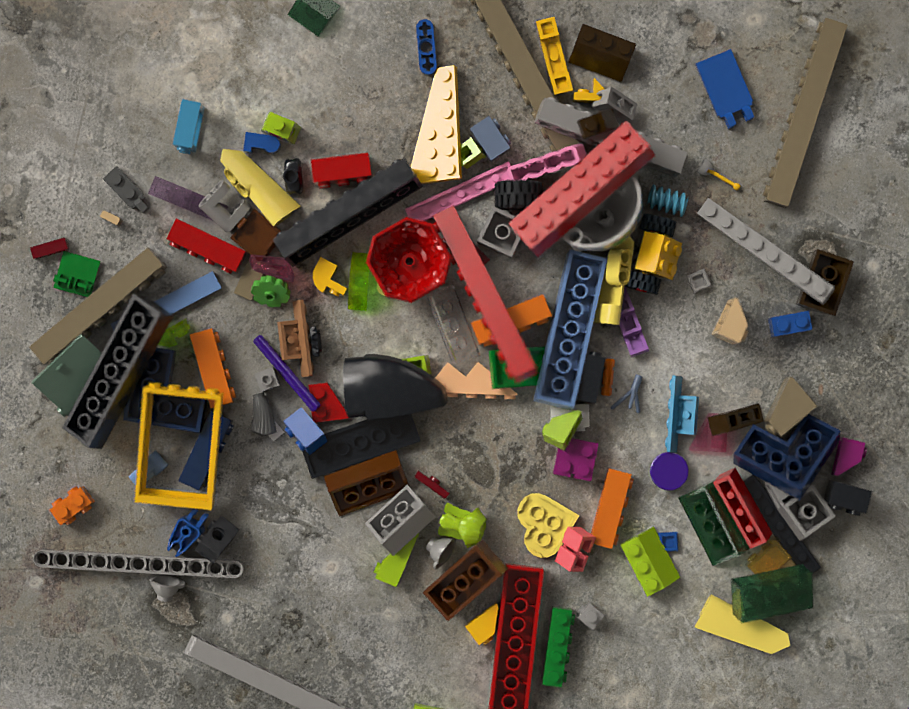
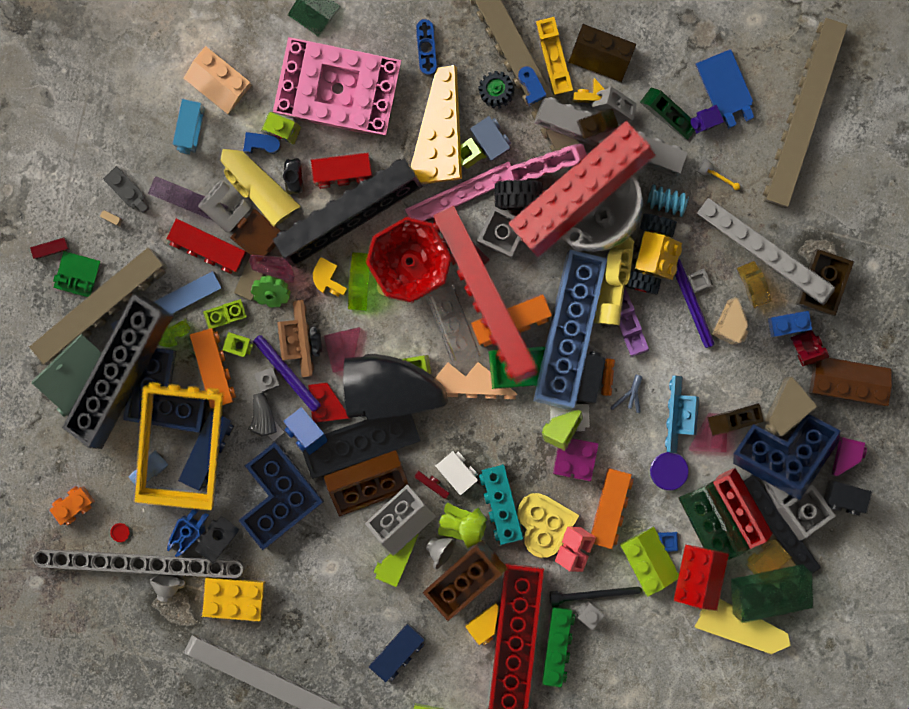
(120, 532): none -> red piece
(217, 80): none -> light nougat slope
(224, 314): none -> lime slope
(232, 340): none -> lime brick
(233, 598): none -> yellow brick
(288, 497): none -> dark blue brick
(314, 69): none -> bright pink slope
(341, 346): none -> clear pink wing
(397, 653): none -> dark blue brick
(456, 472): none -> white hinge
(496, 89): none -> black wheel
(501, 503): none -> teal brick
(532, 84): none -> blue leg
(558, 598): none -> black piece
(668, 112): none -> dark green slope
(693, 306): none -> dark purple axle
(701, 577): none -> red brick
(707, 119): none -> dark purple brick
(755, 284): none -> clear yellow brick
(809, 348): none -> dark red cylinder
(851, 381): none -> reddish brown slope

